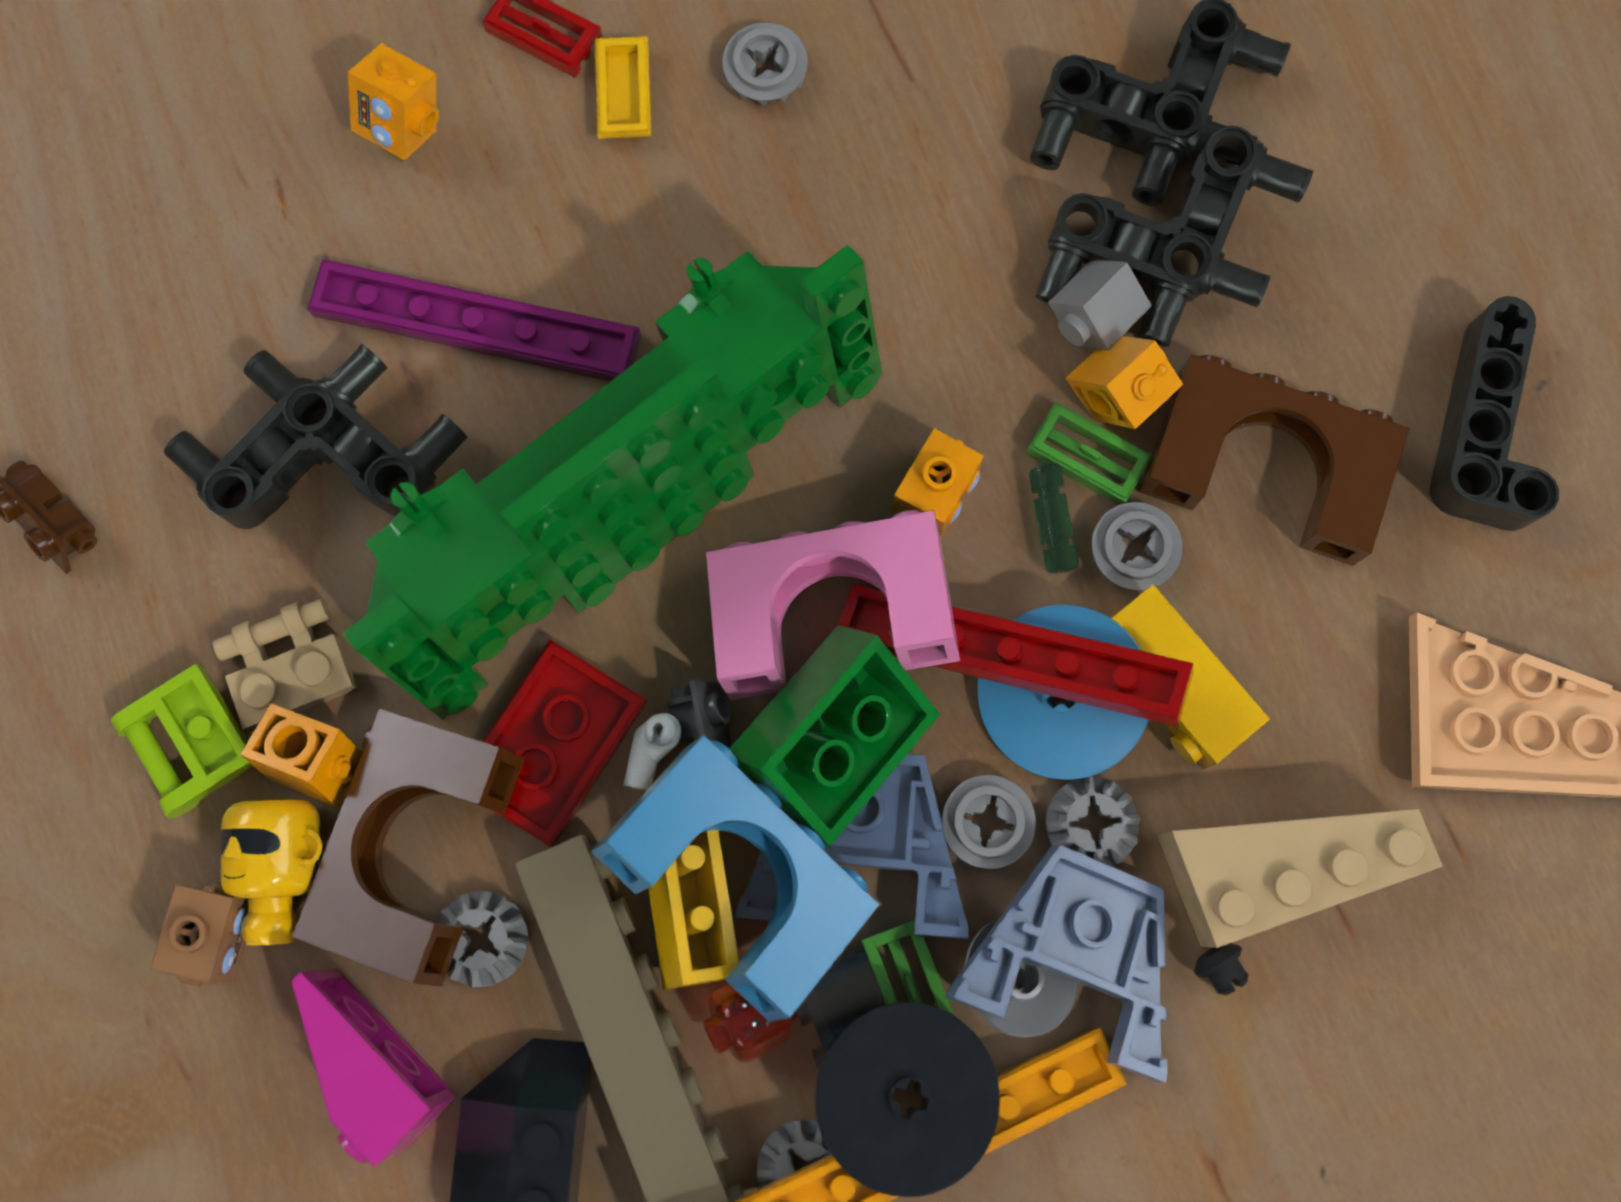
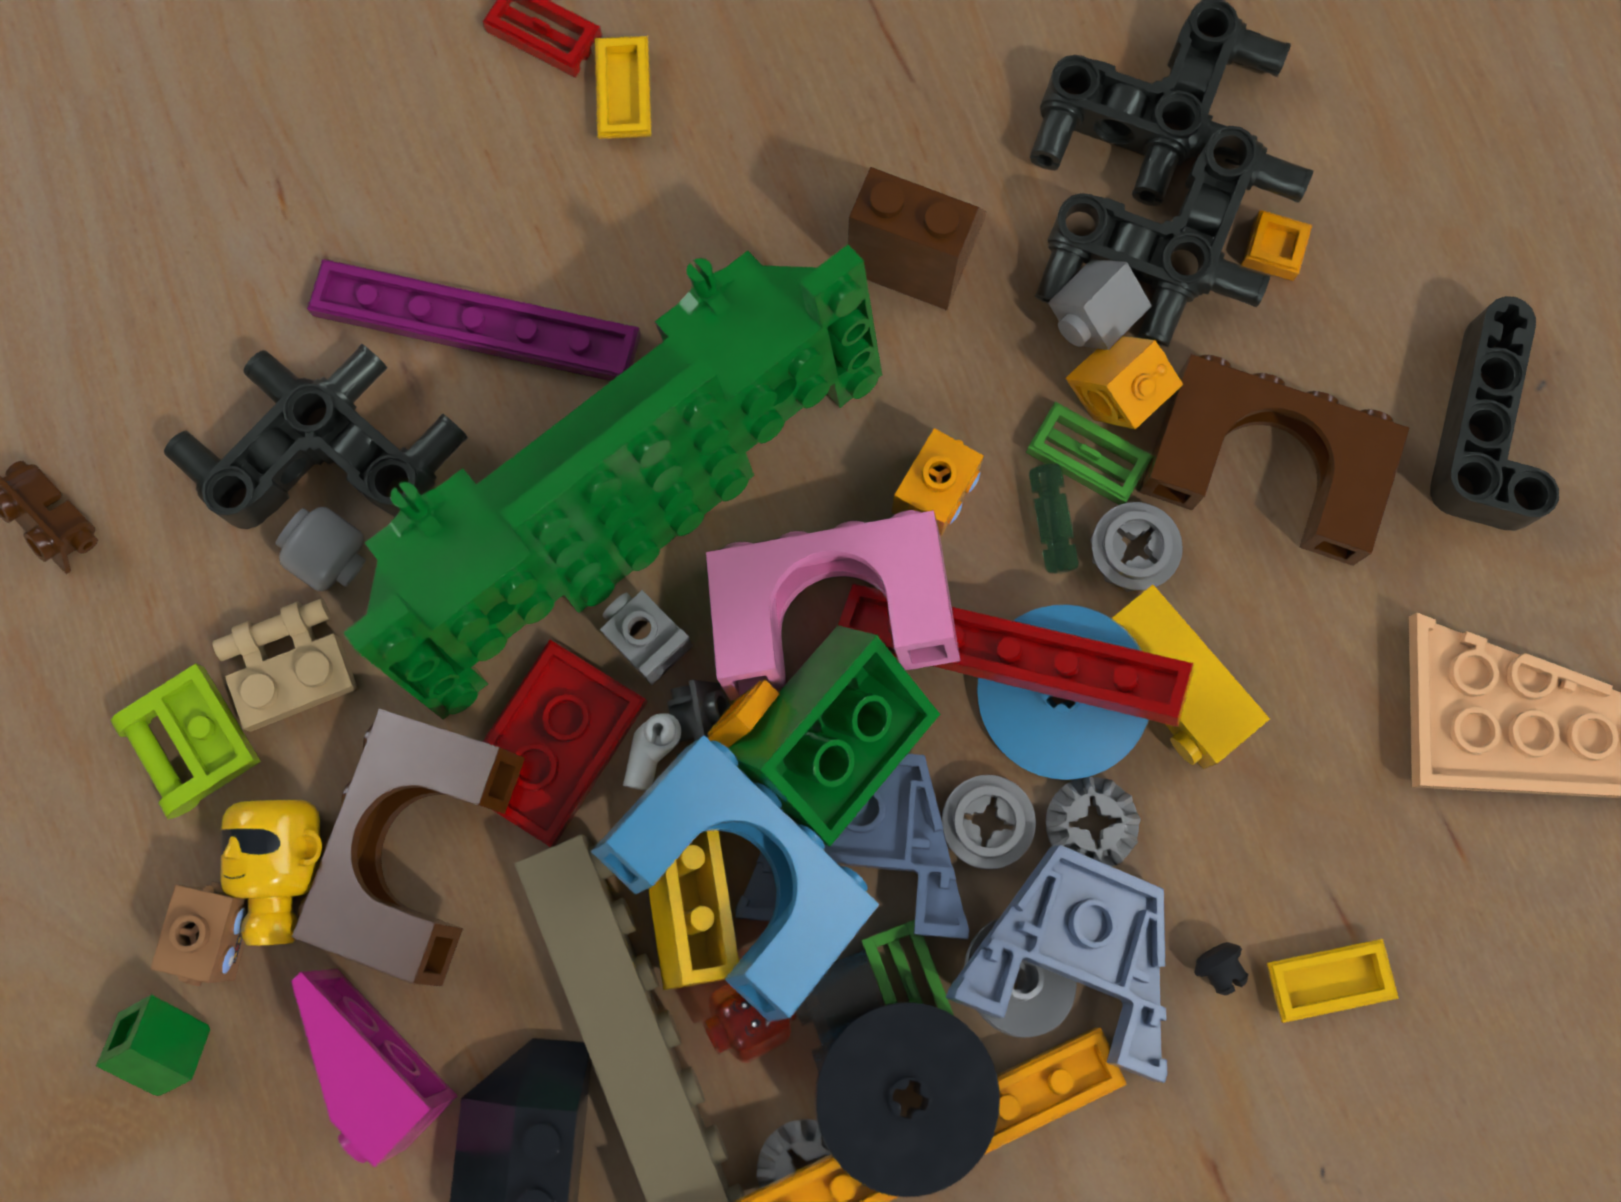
(154, 1046): none -> green panel
(302, 754): light orange head -> none
(321, 548): none -> light grey head
(393, 101): light orange head -> none
(508, 934): light grey gear -> none
(658, 650): none -> light grey brick
(743, 714): none -> light orange tile
(759, 43): light grey gear -> none
(912, 237): none -> reddish brown slope
(1276, 245): none -> light orange tile
(1280, 871): tan wedge -> none
(1332, 980): none -> yellow tile

